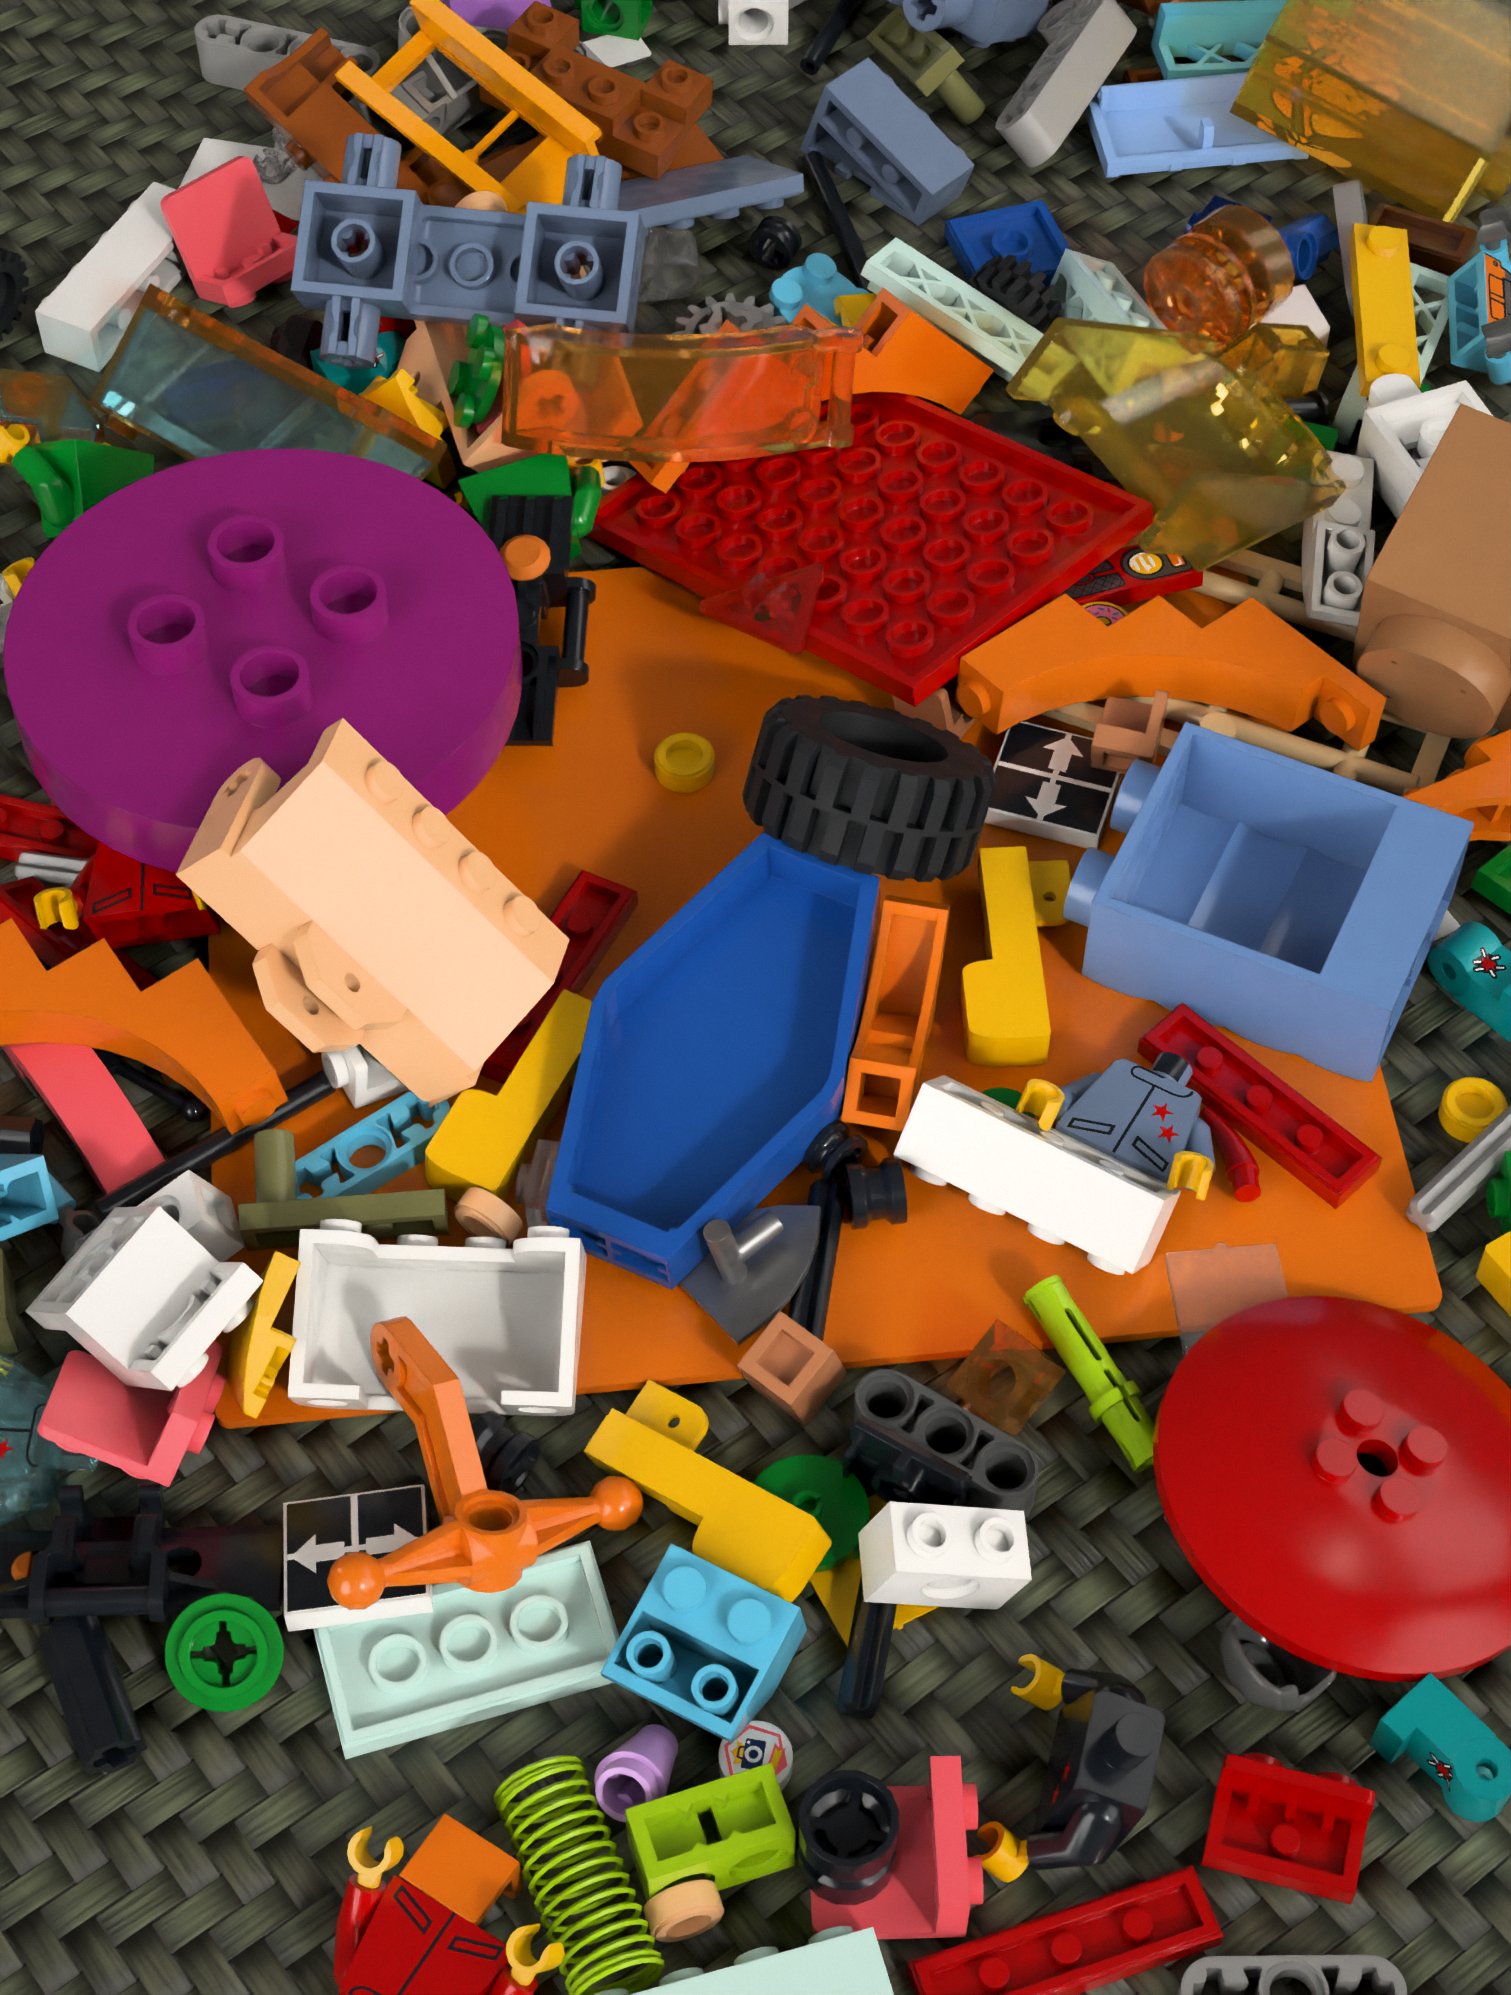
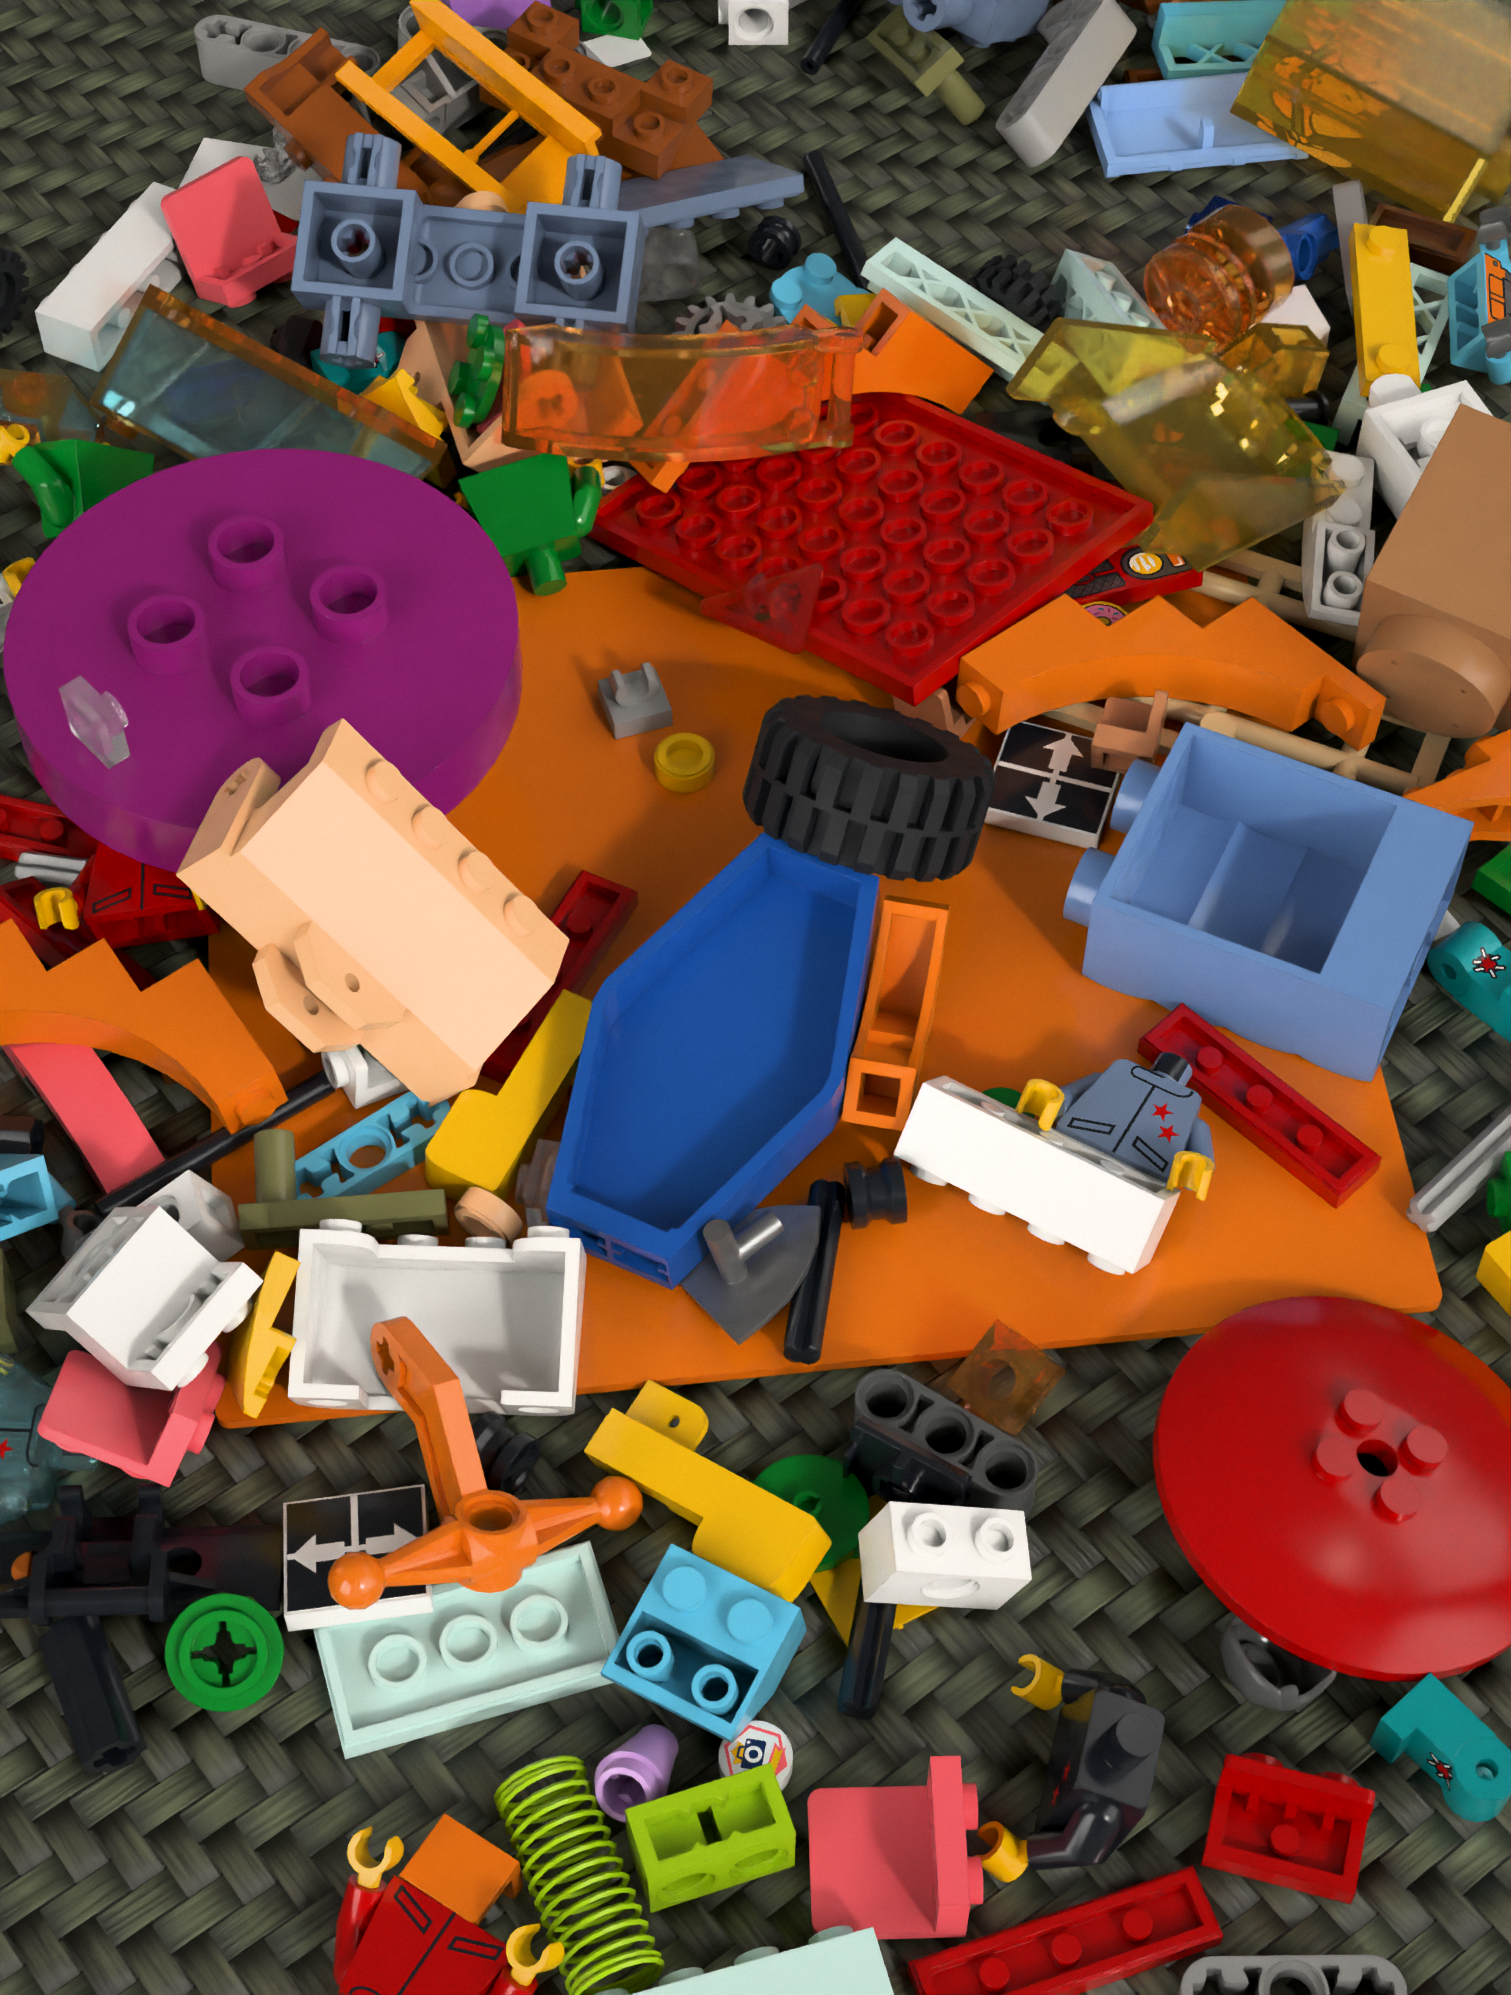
(96, 720): none -> clear plate
(191, 1109): black hinge -> none
(536, 546): black piece -> none
(634, 702): none -> light grey tile
(684, 1910): light nougat tile -> none
(792, 1368): nougat panel -> none
(833, 1149): black bush -> none
(847, 1837): black wheel -> none
(887, 143): sand blue wedge -> none
(1006, 993): yellow piece -> none
(1016, 230): blue tile -> none
(1111, 1395): lime pin -> none
(1220, 1283): clear piece -> none
(1238, 1160): red helmet -> none
(1470, 1107): yellow tile -> none

